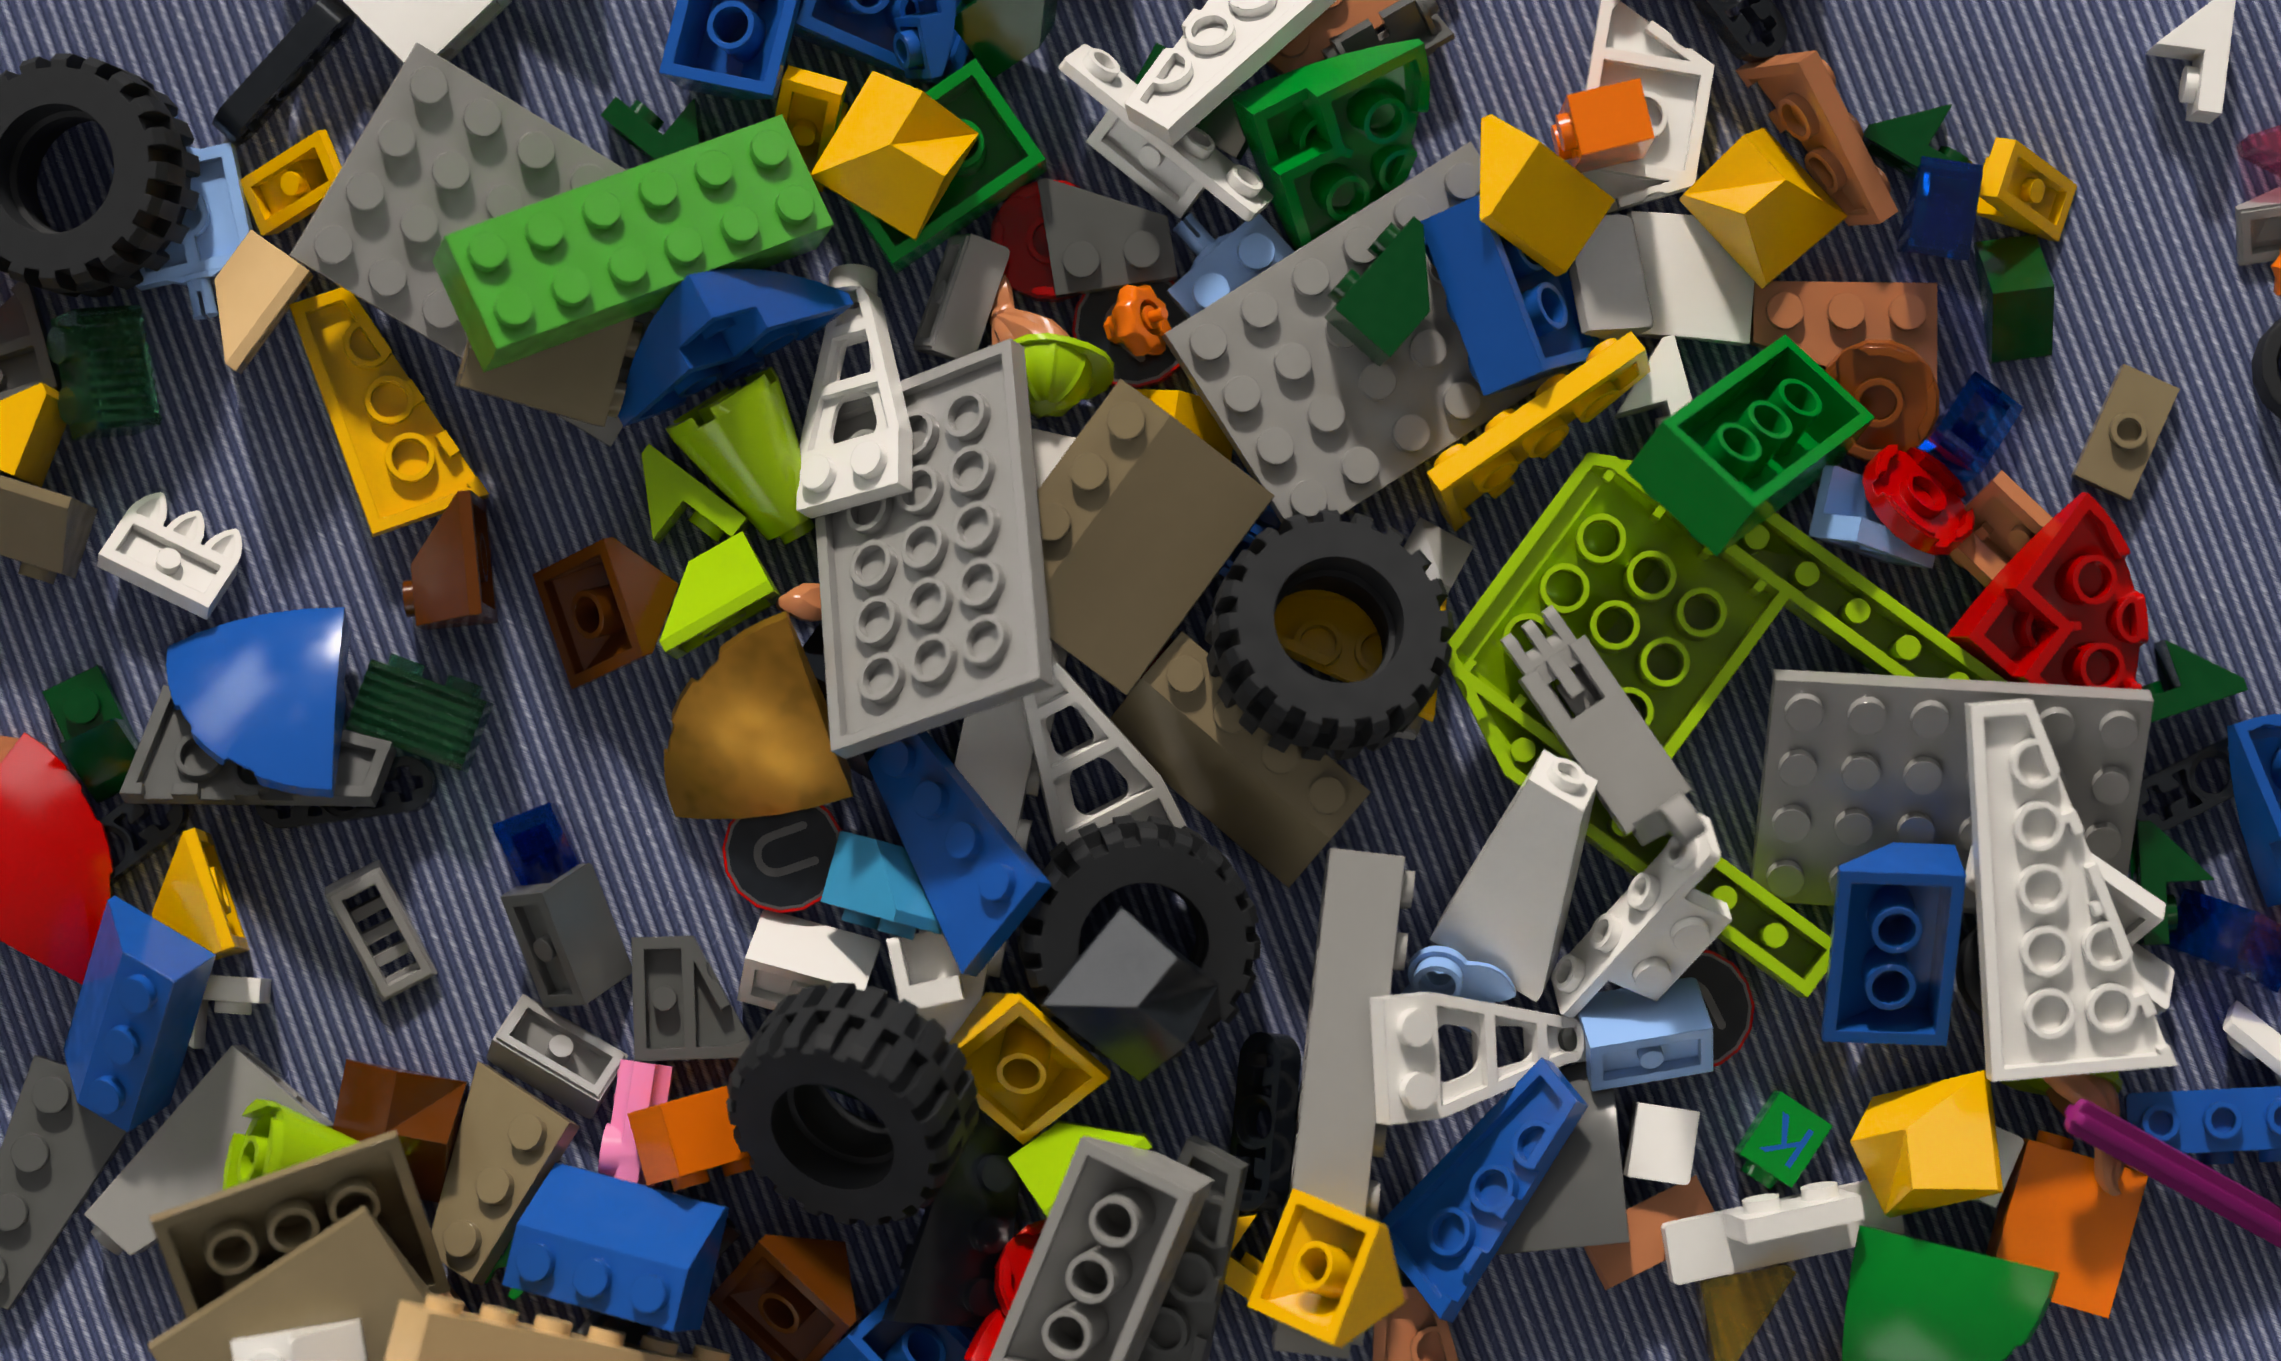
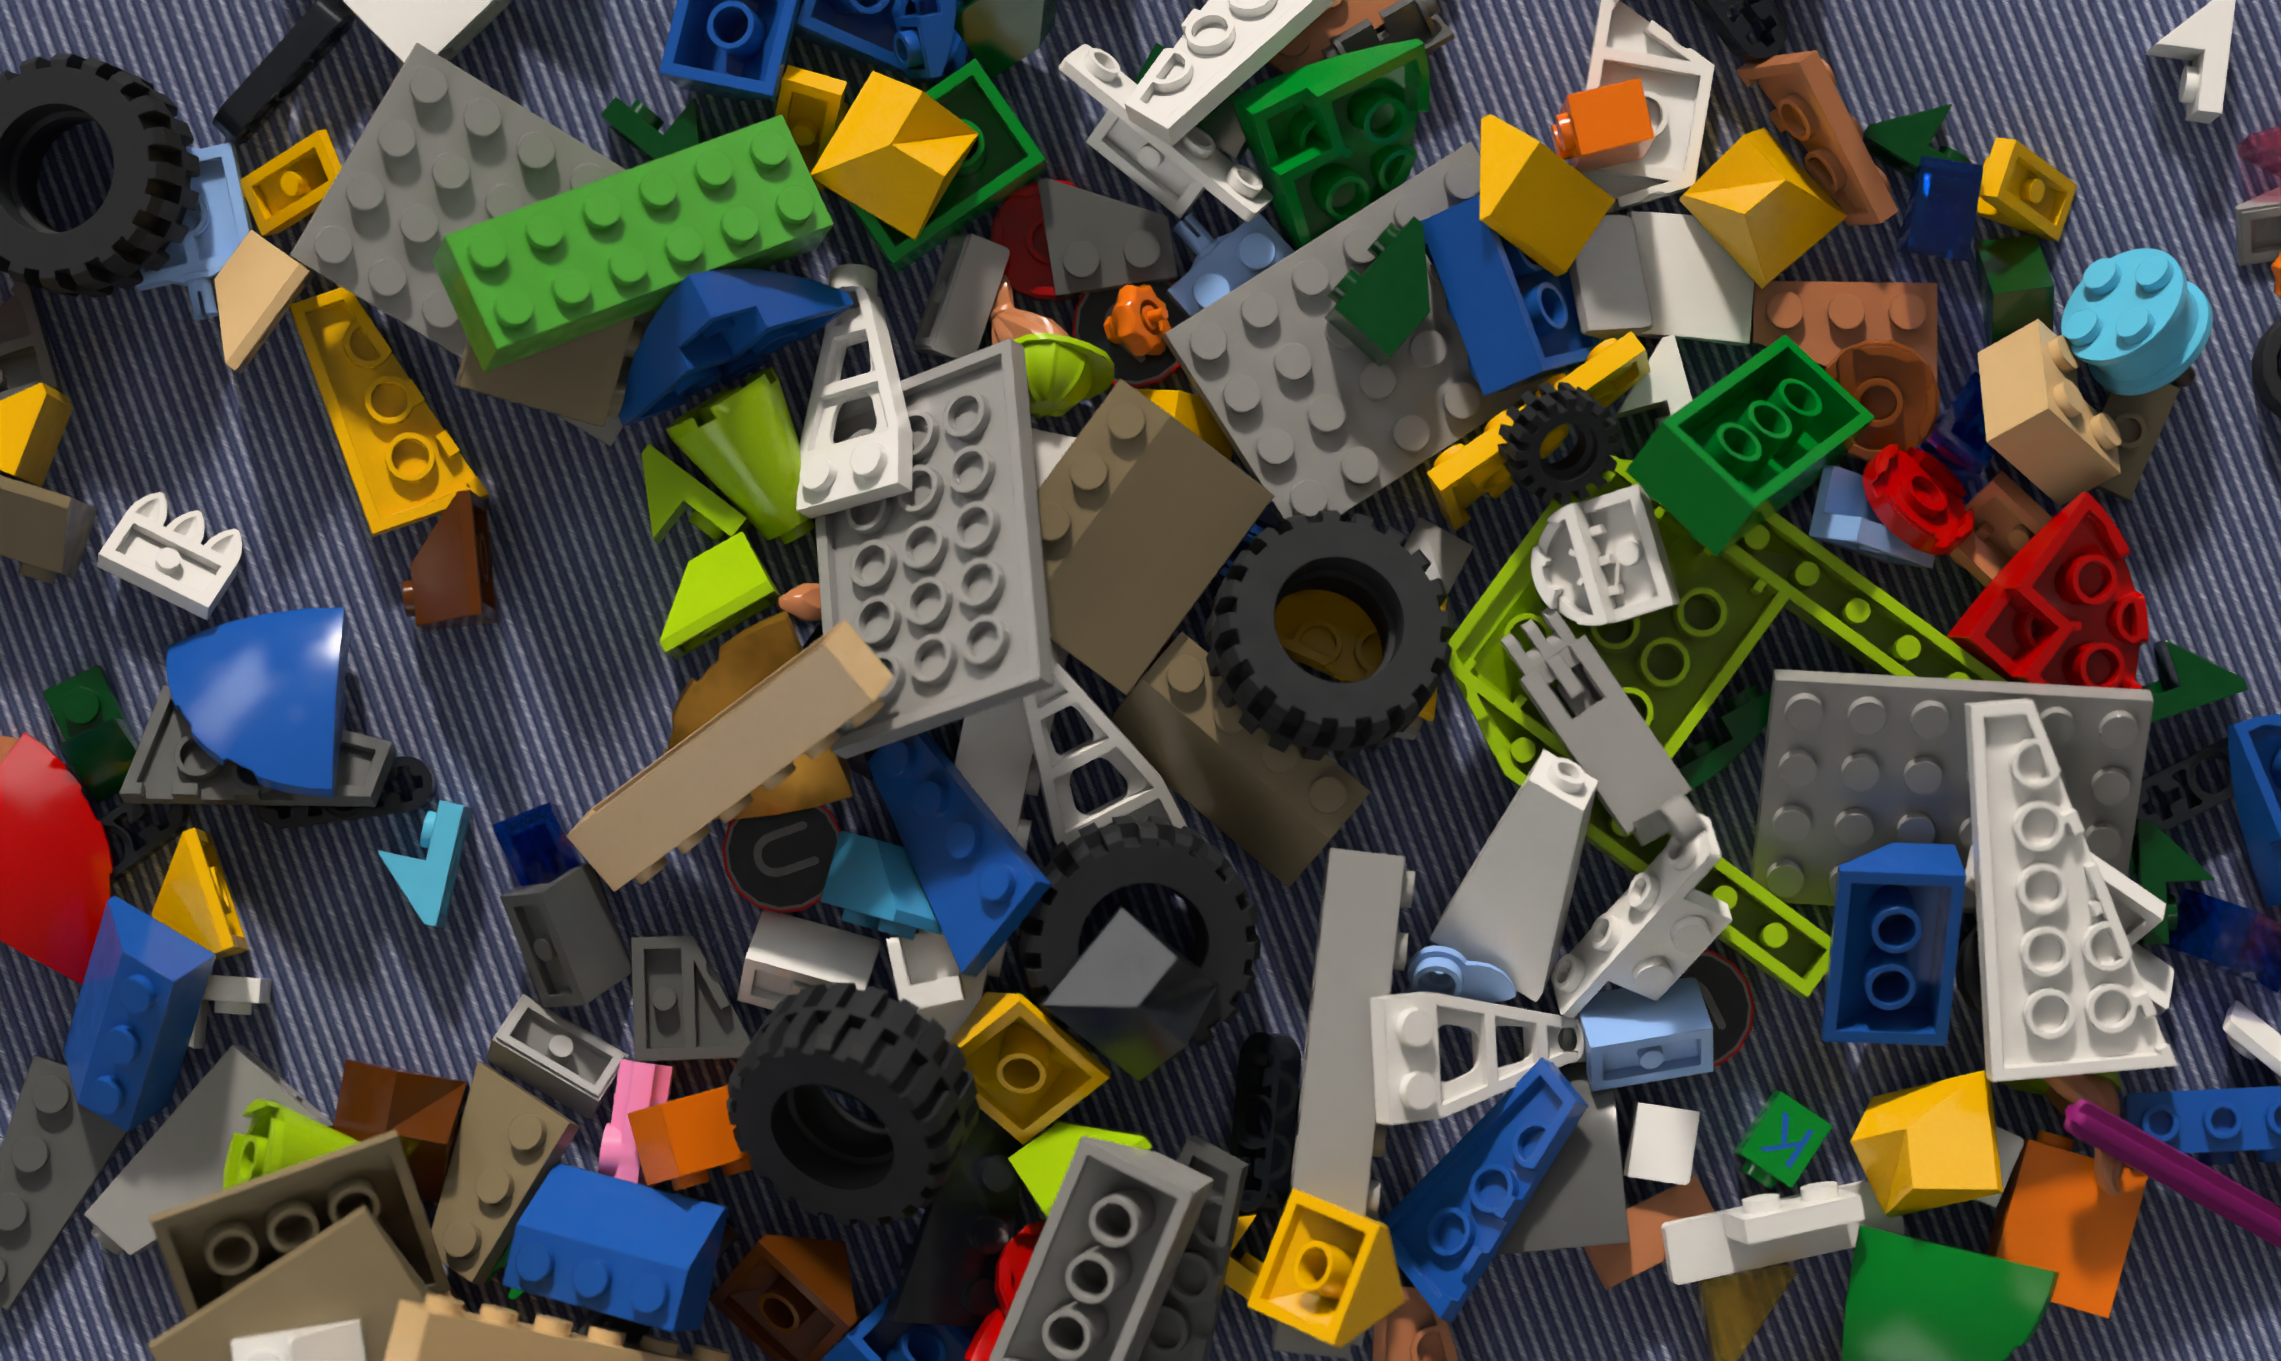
(104, 372): clear green brick -> none
(356, 882): light grey slope -> none
(420, 714): clear green brick -> none
(431, 881): none -> medium azure slope
(604, 608): reddish brown slope -> none
(732, 756): none -> tan brick
(1581, 464): none -> black tyre
(1604, 560): none -> white slope
(1743, 722): none -> dark green slope
(2040, 416): none -> tan brick
(2137, 322): none -> medium azure wheel

